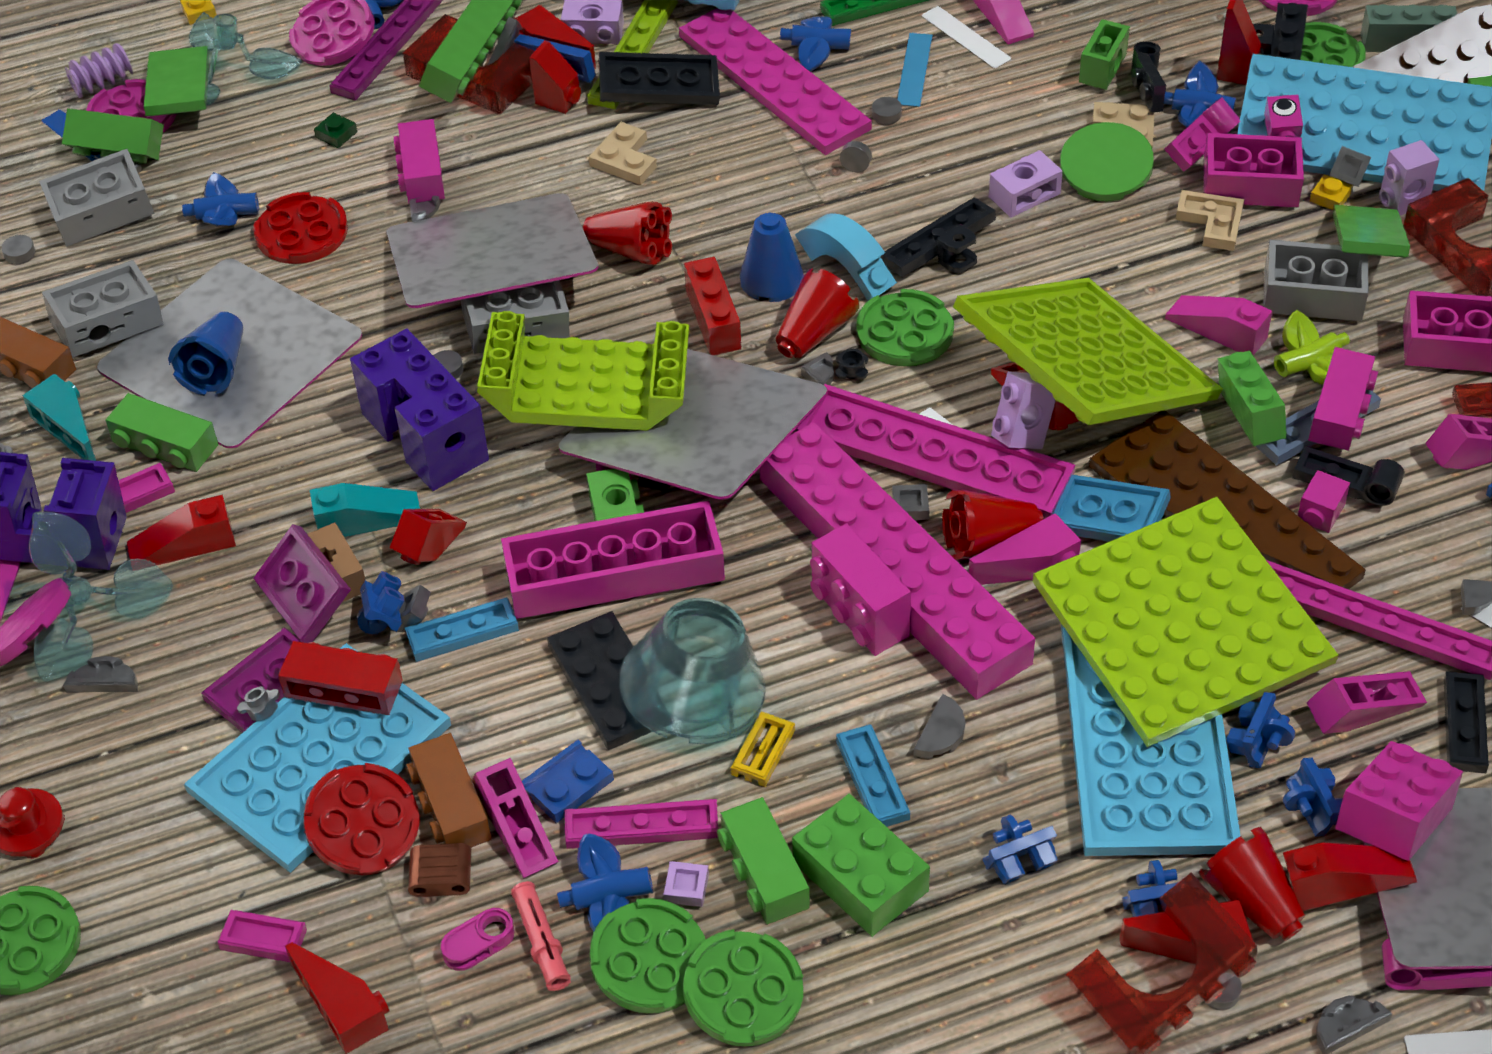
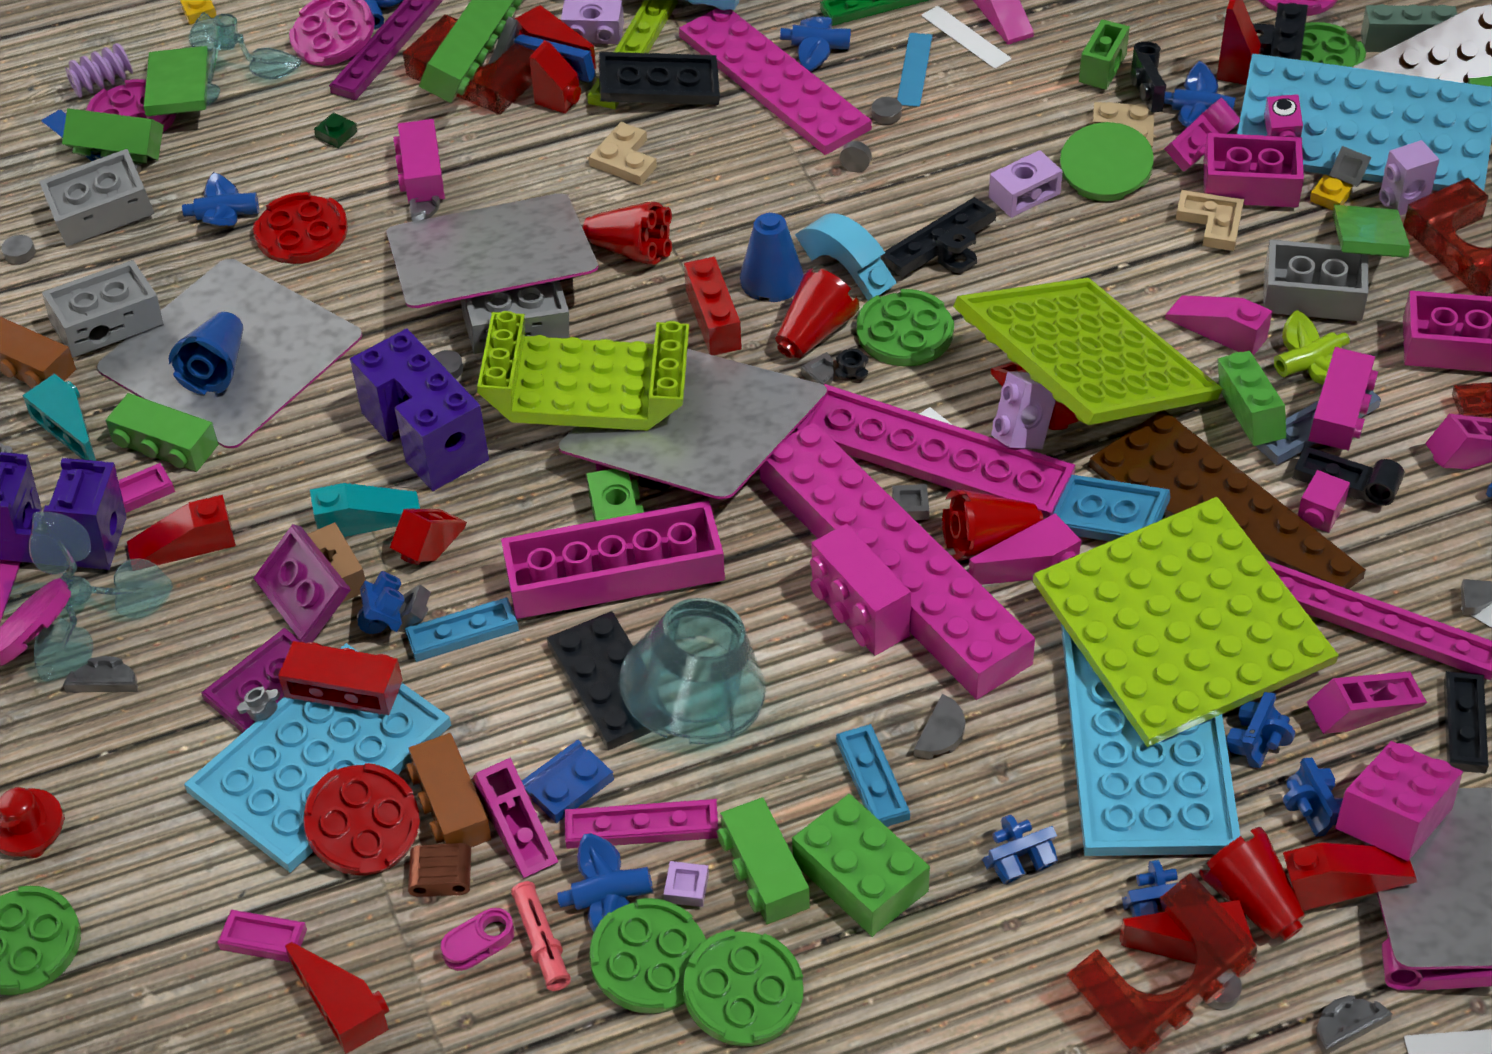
(751, 772): yellow tile -> none

